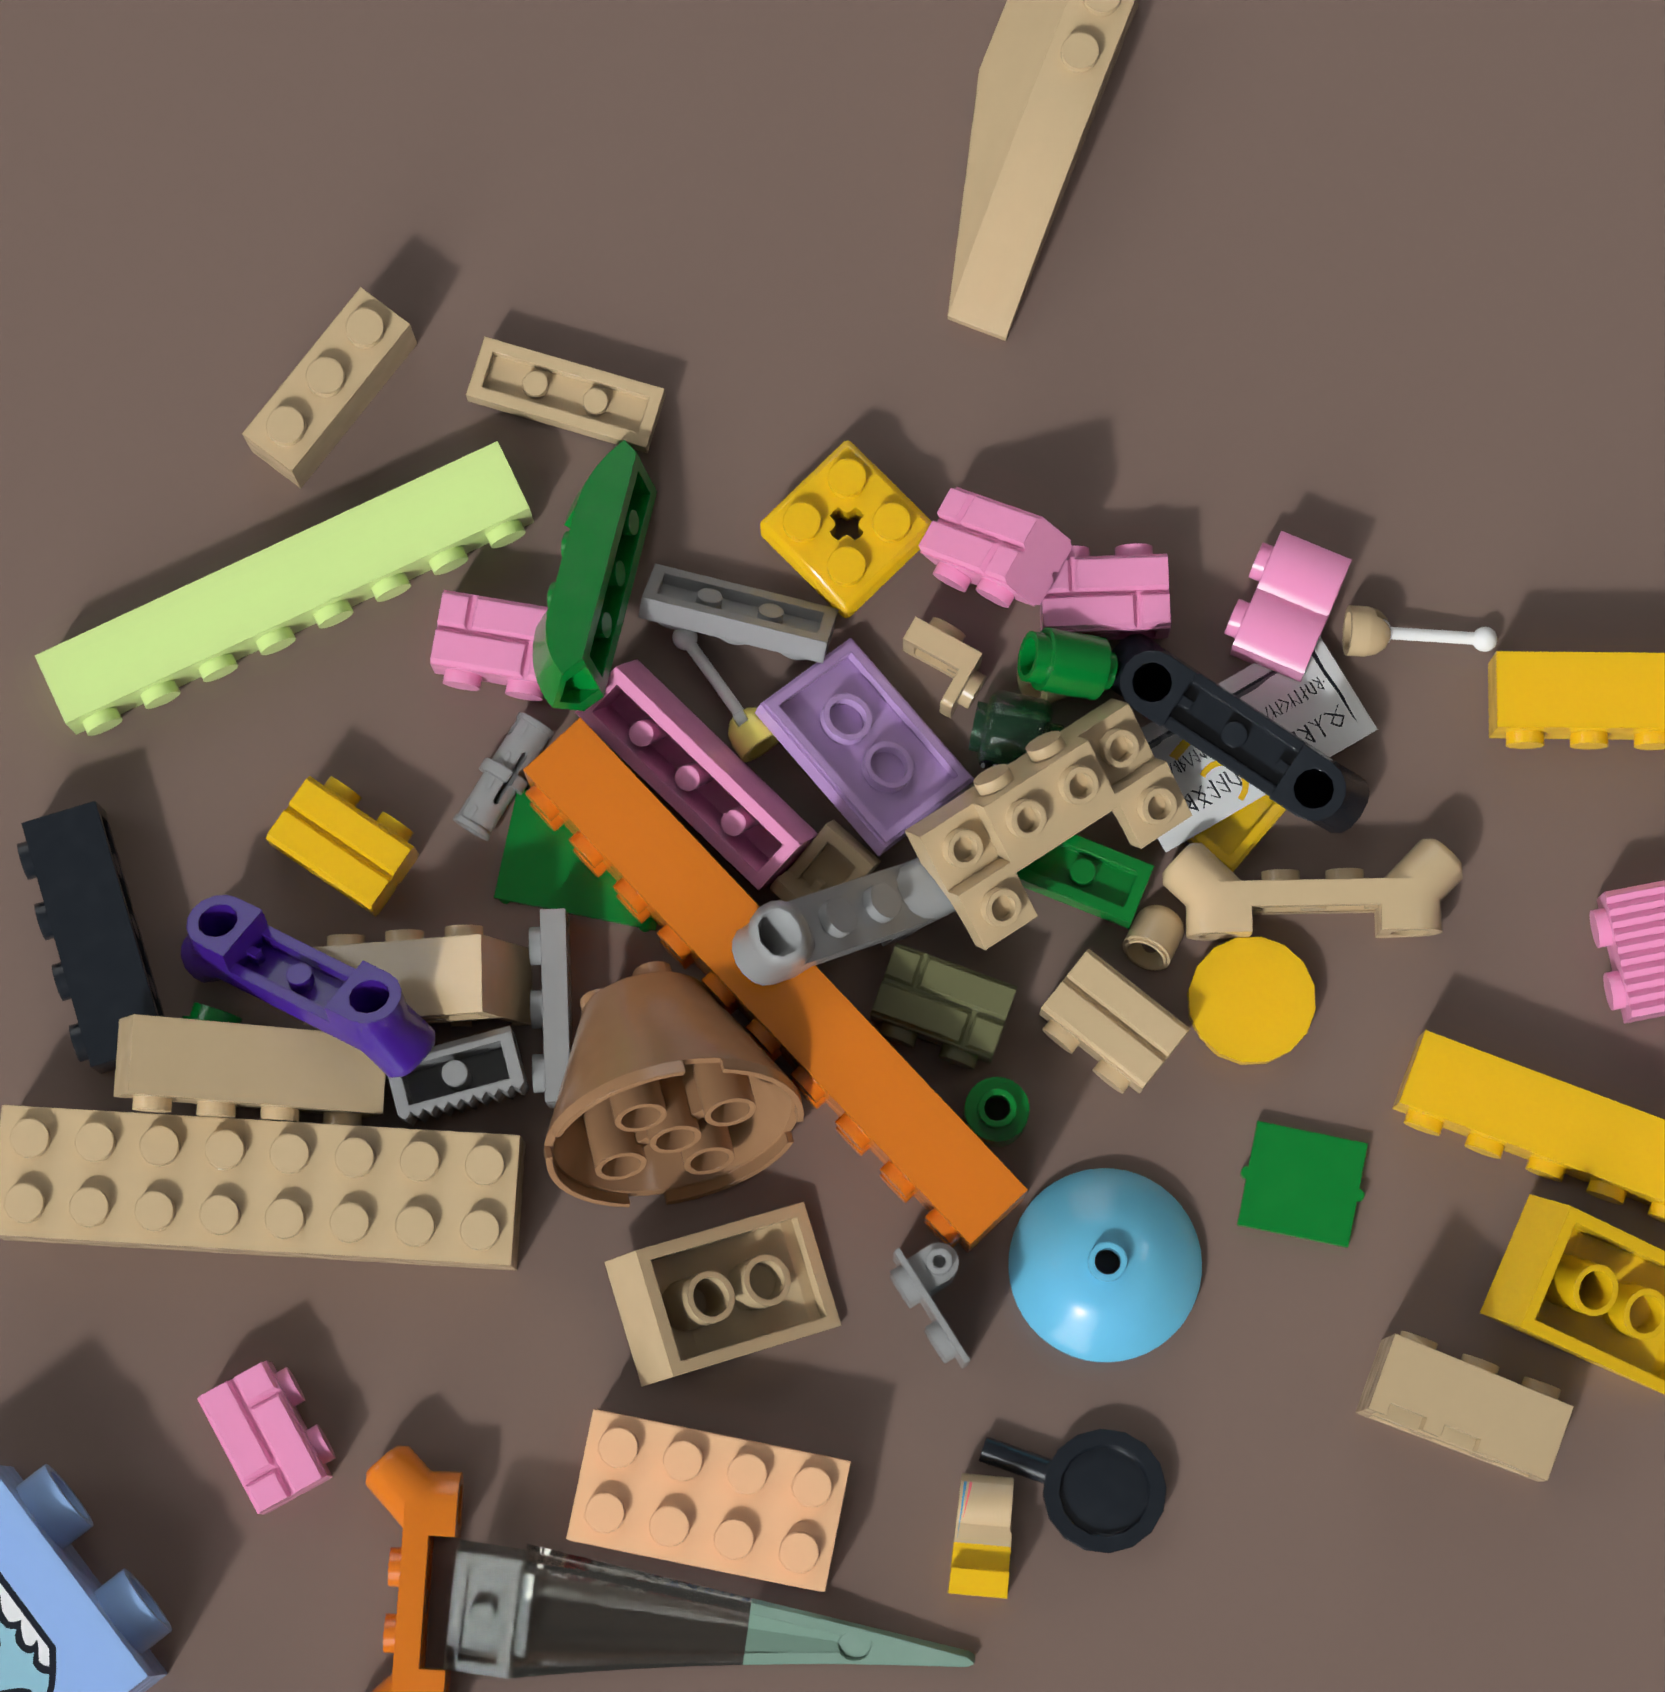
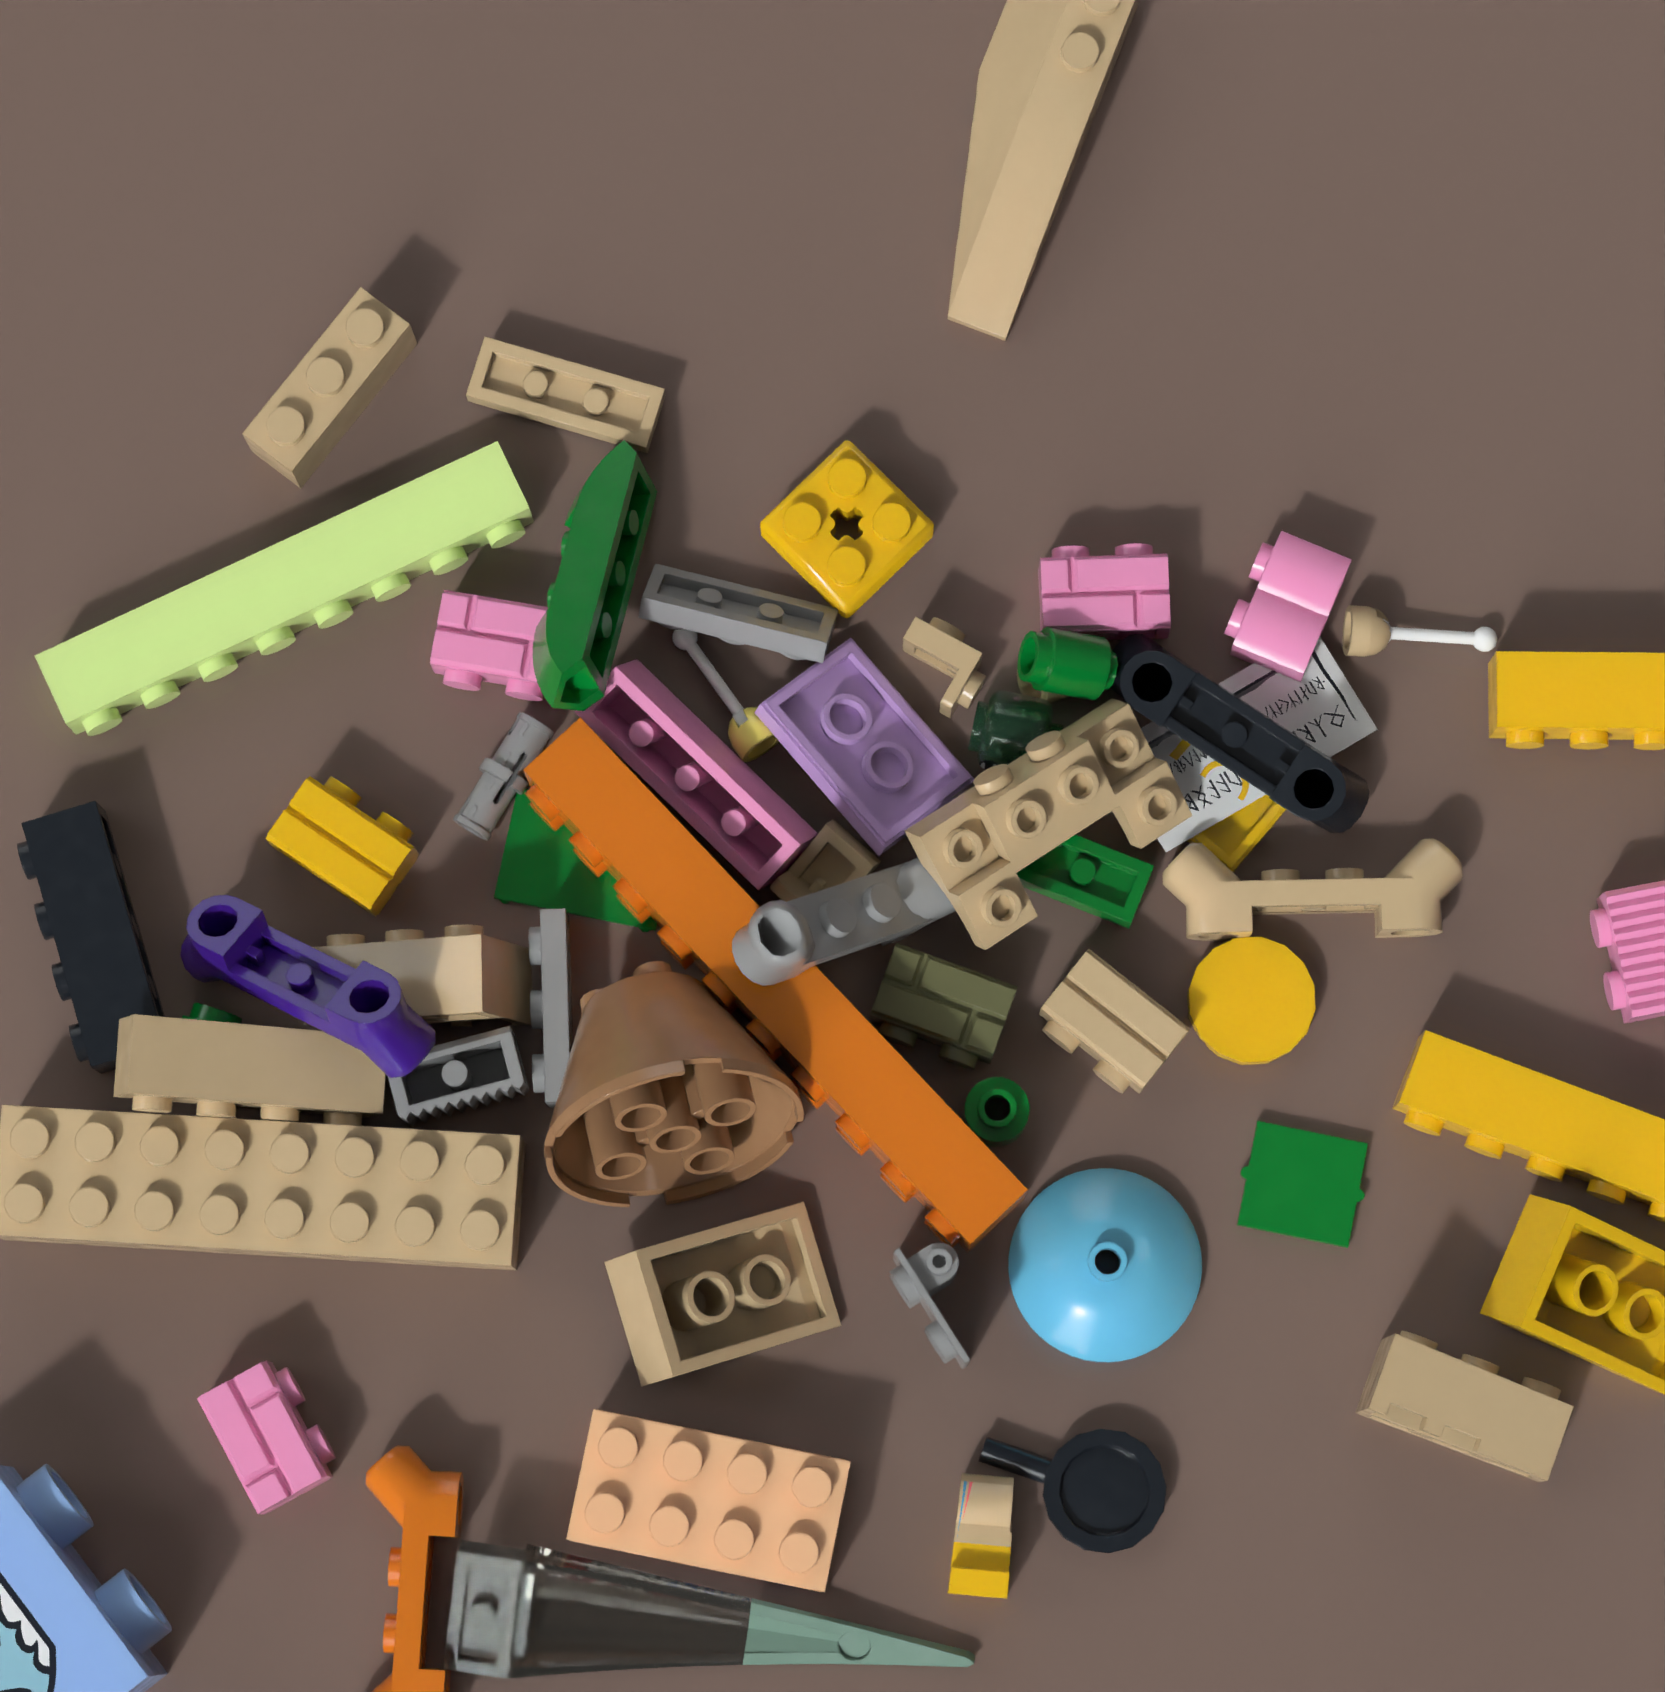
(994, 547): bright pink brick -> none
(1158, 928): tan piece -> none

